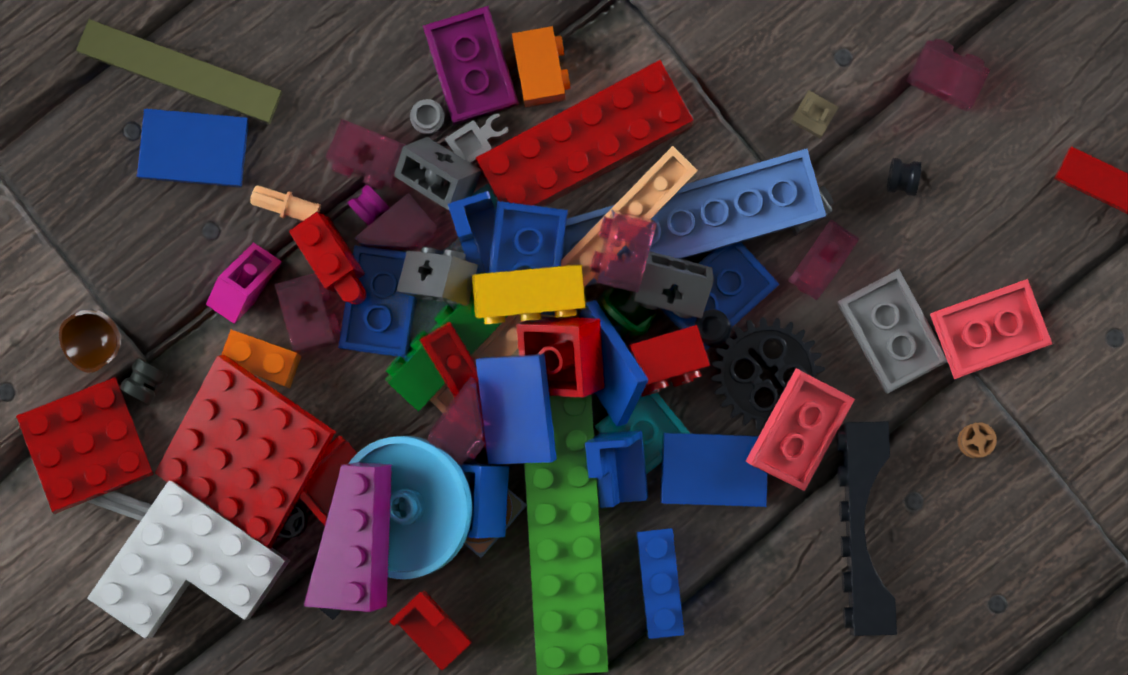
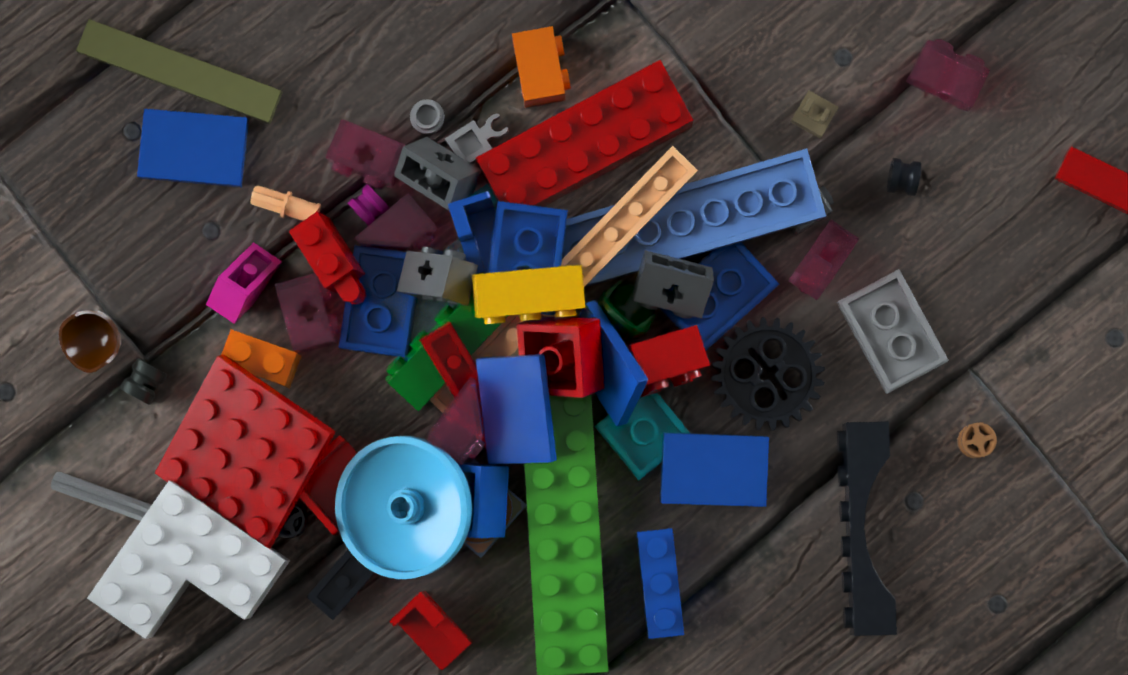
(84, 445): red plate -> none
(355, 542): magenta wedge -> none
(470, 65): magenta tile -> none
(619, 467): blue panel -> none
(638, 236): clear pink brick -> none
(714, 327): black tile -> none
(800, 429): coral tile -> none
(991, 329): coral tile -> none

